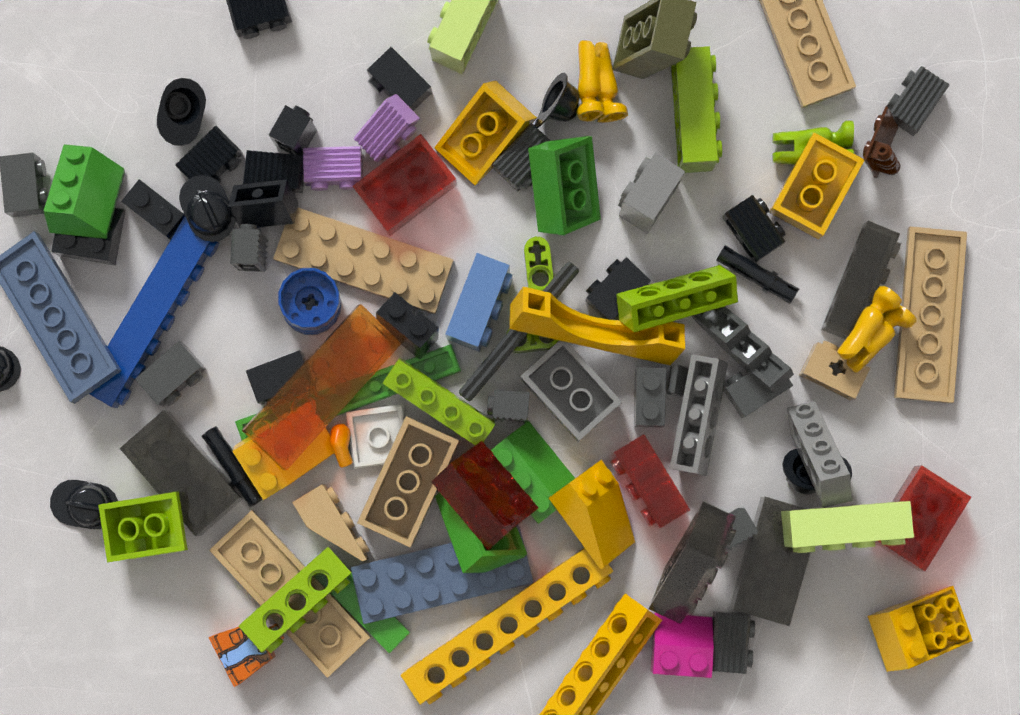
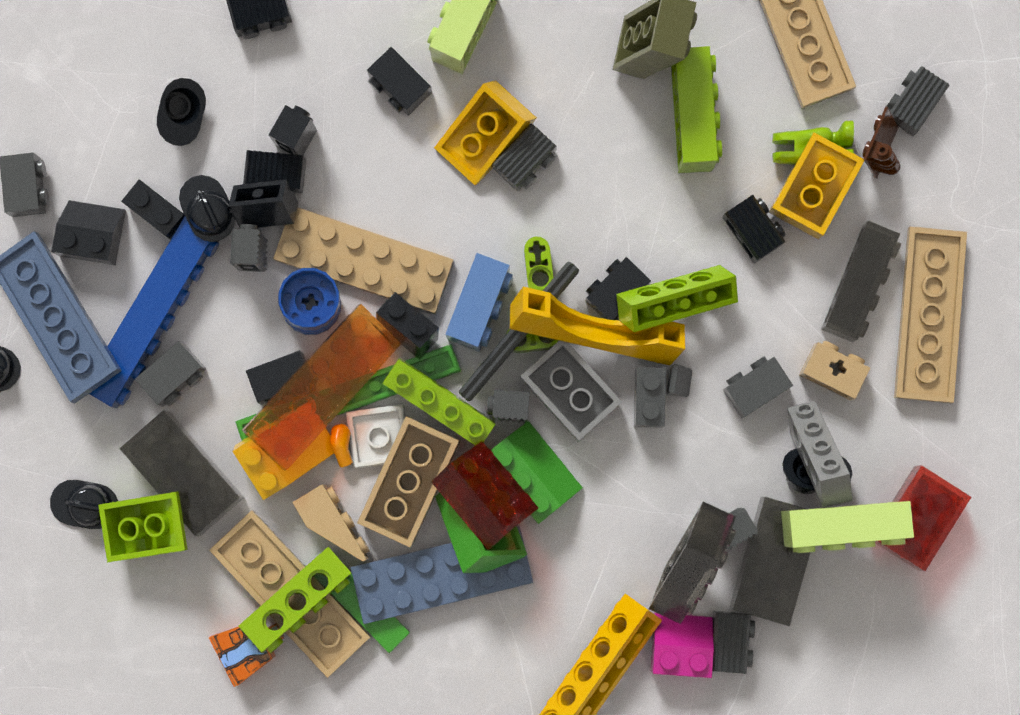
(83, 193): bright green slope -> none
(211, 156): black brick -> none
(229, 462): black pin -> none
(332, 167): lavender brick -> none
(387, 128): lavender brick -> none
(405, 185): clear red brick -> none
(418, 677): yellow brick -> none
(559, 101): black piece -> none
(564, 184): bright green slope -> none
(596, 513): yellow slope -> none
(597, 85): yellow piece -> none
(649, 482): clear red brick -> none
(652, 190): light grey brick -> none
(699, 415): light grey brick -> none
(745, 347): dark grey slope -> none
(762, 277): black pin -> none
(875, 328): yellow piece -> none
(920, 629): yellow slope -> none

